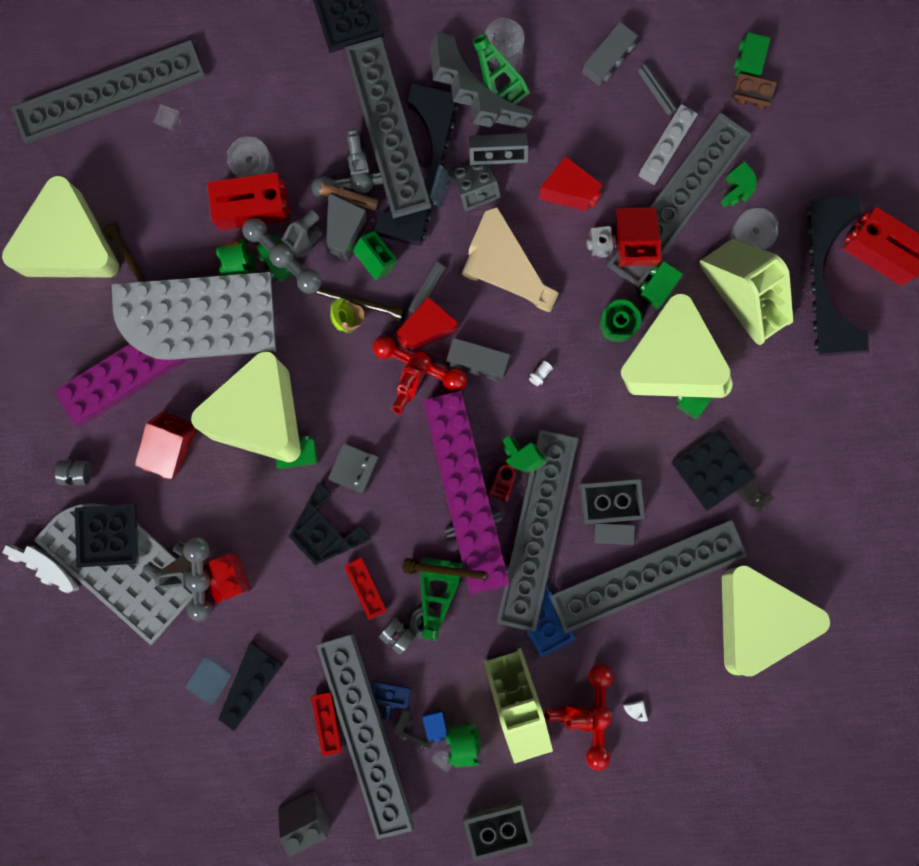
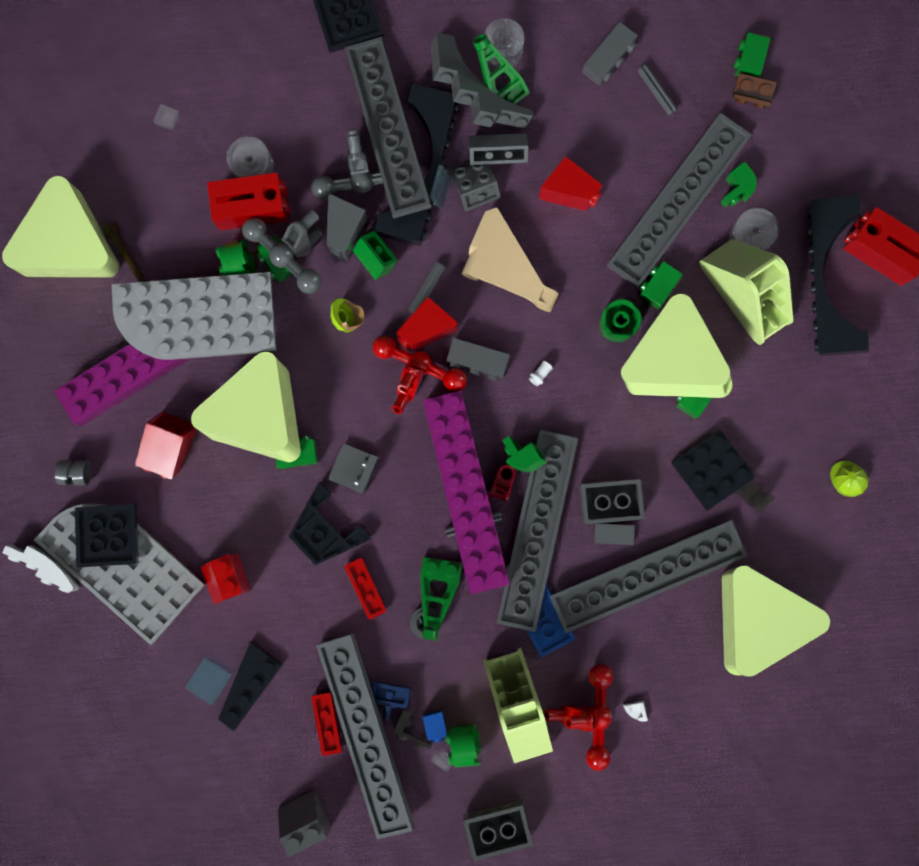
(108, 92): dark grey plate -> none
(187, 572): dark grey connector -> none
(351, 197): nougat pin -> none
(396, 312): dark brown piece -> none
(402, 642): dark grey wheel -> none
(412, 566): dark brown piece -> none
(601, 241): light grey brick -> none
(638, 237): red slope -> none
(667, 144): light grey brick -> none
(849, 478): none -> lime piece

